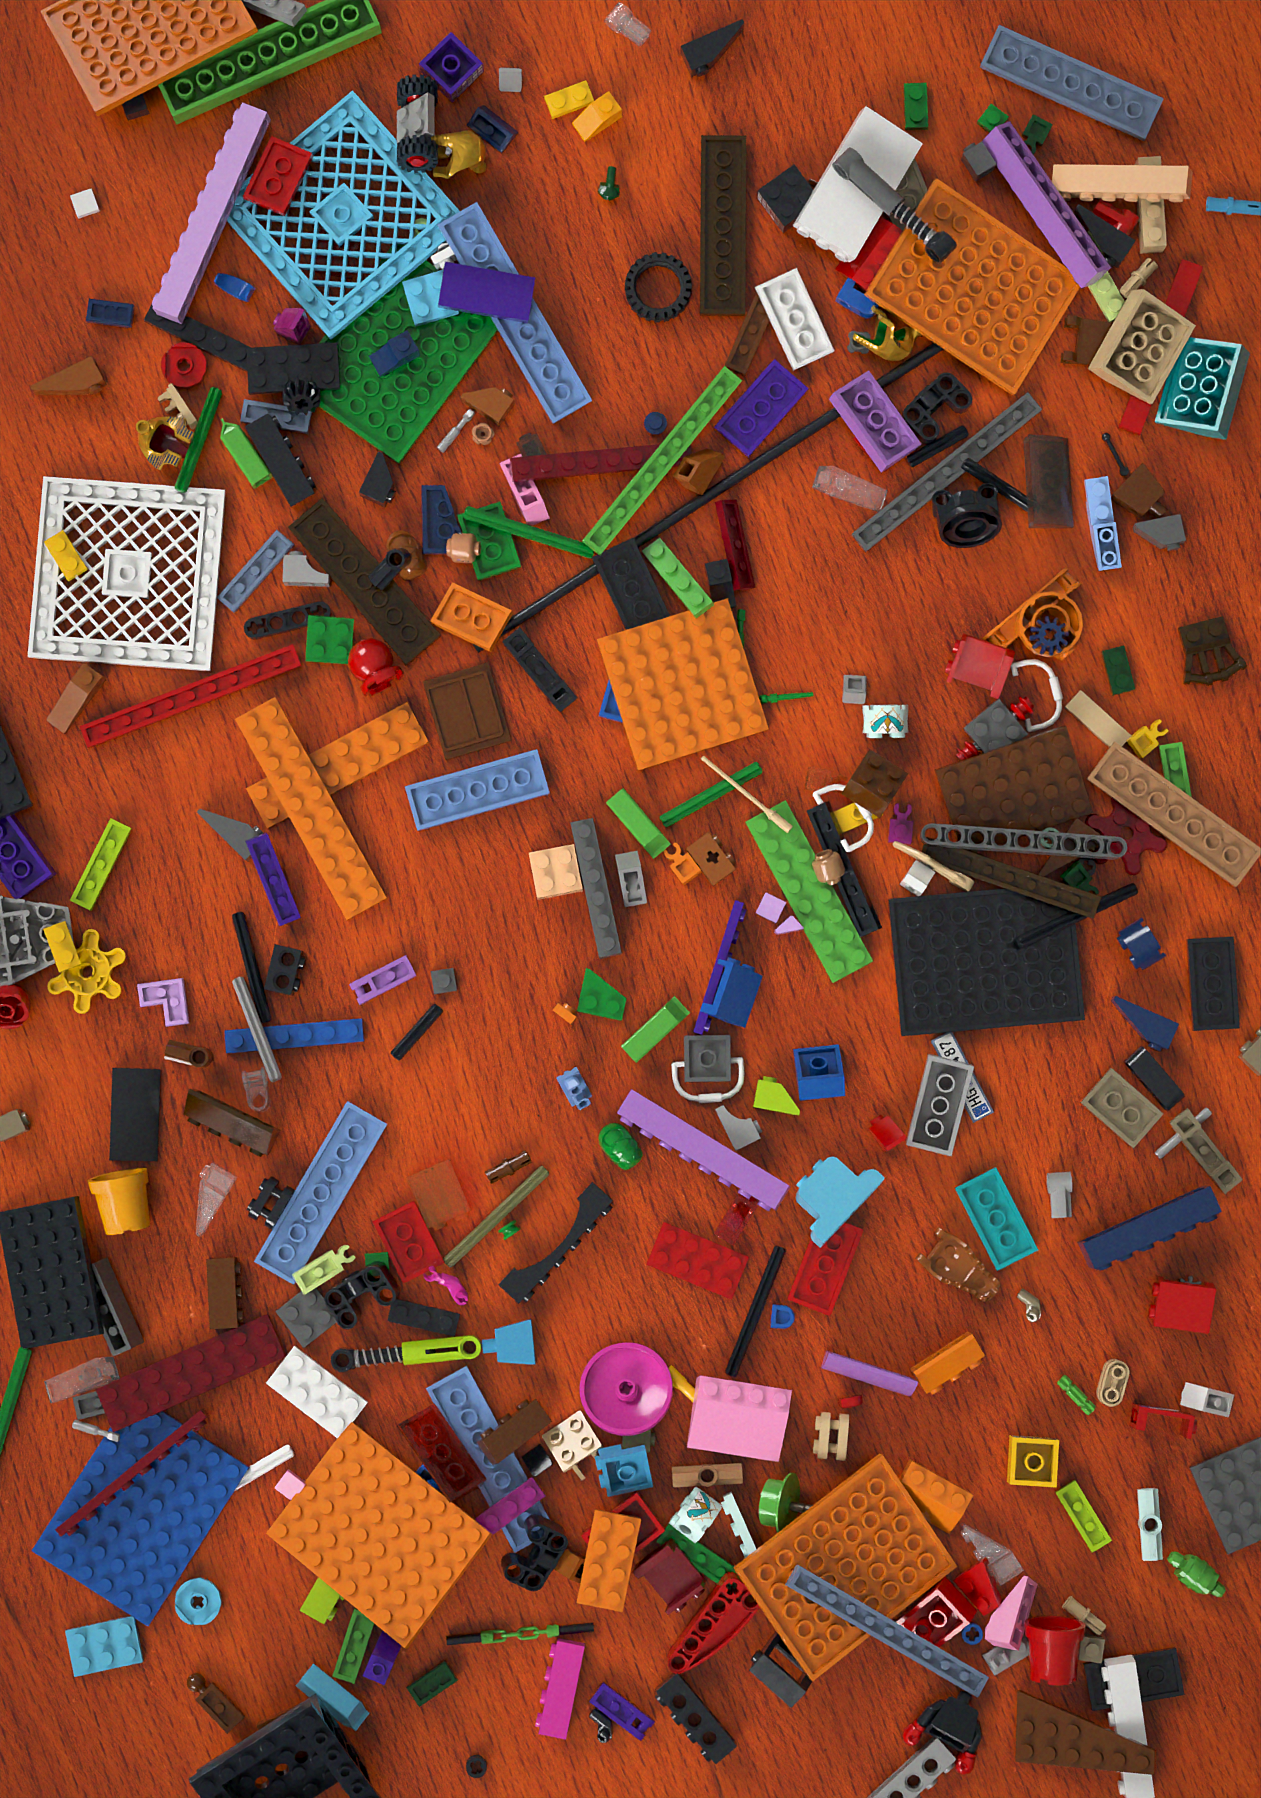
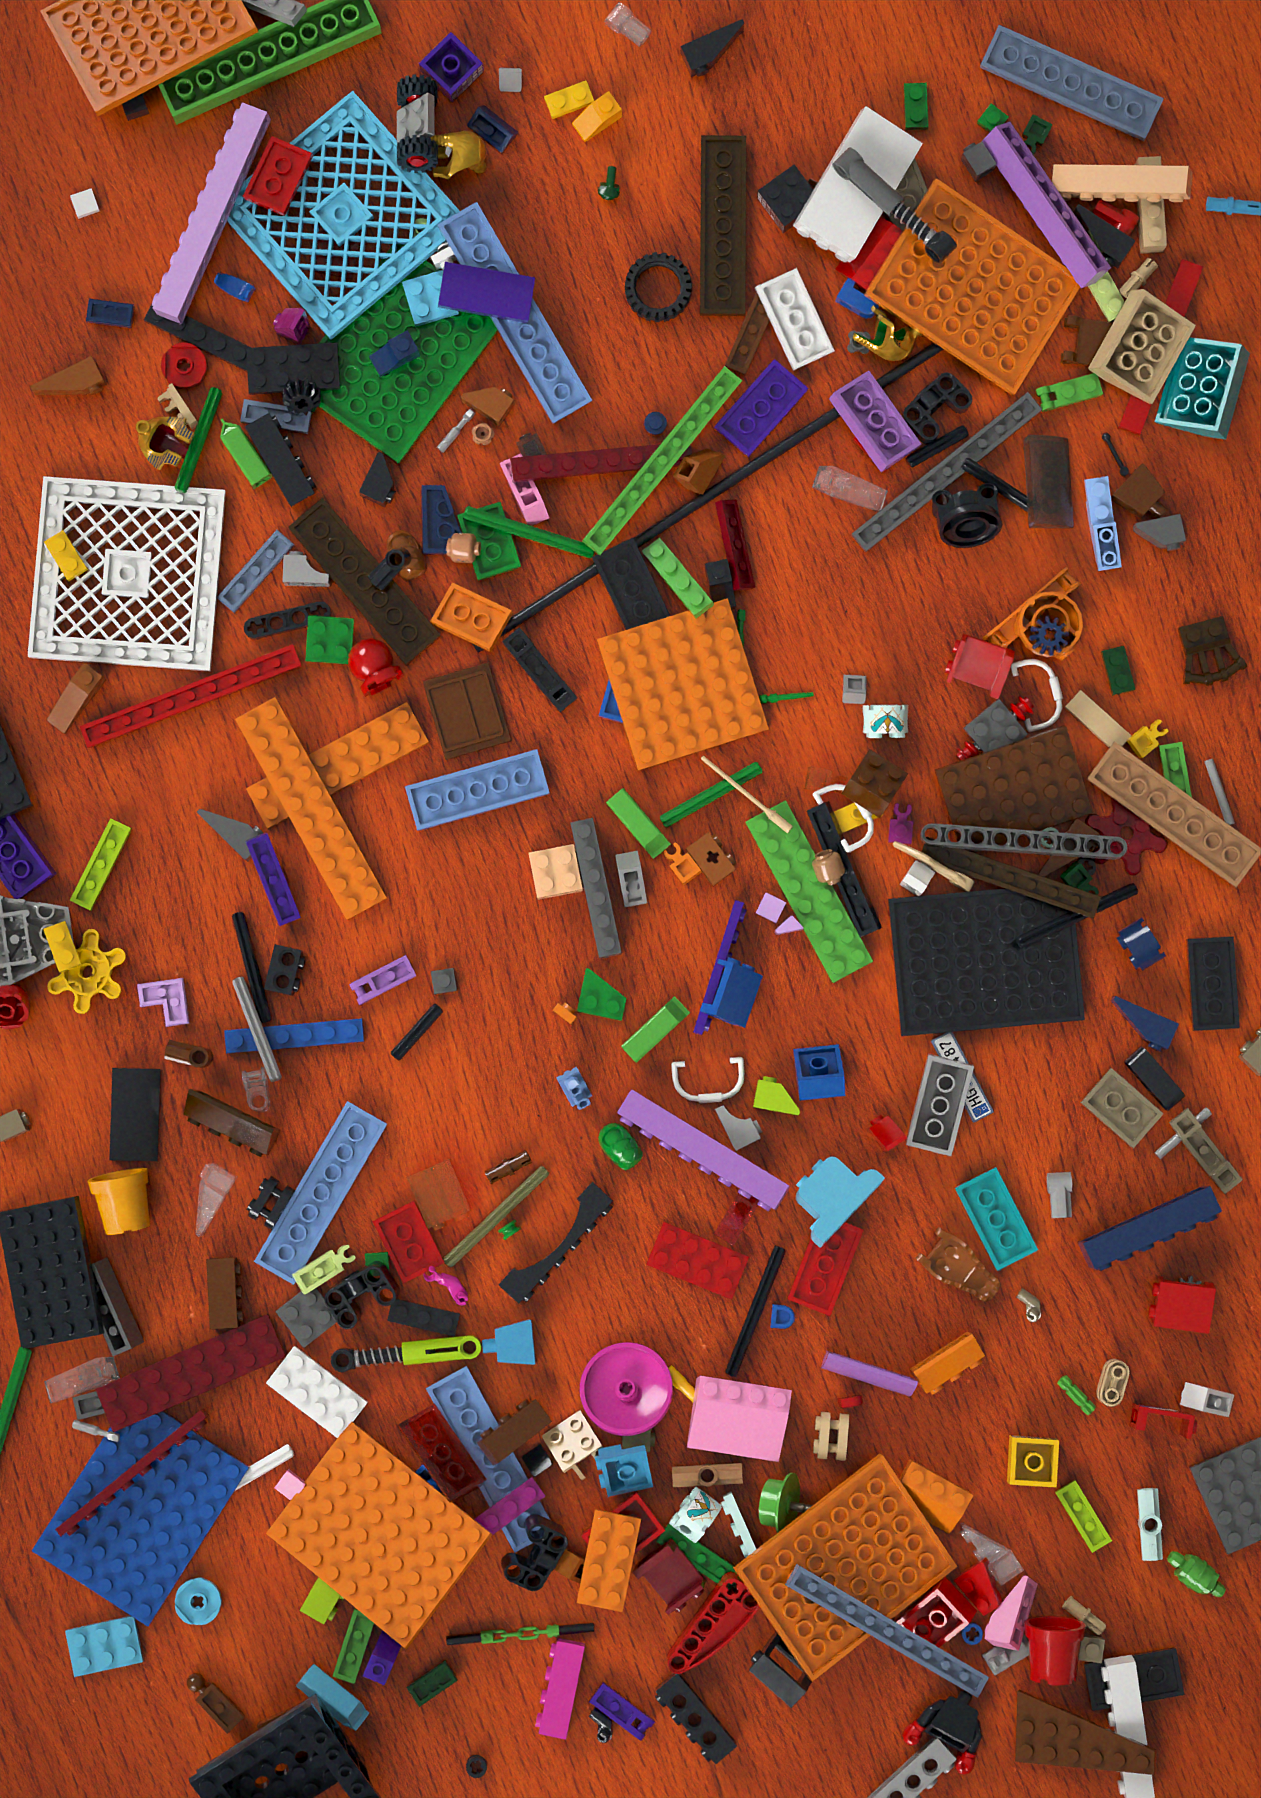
(707, 1058): dark grey plate -> none
(1070, 392): none -> bright green plate
(1219, 791): none -> light grey bar

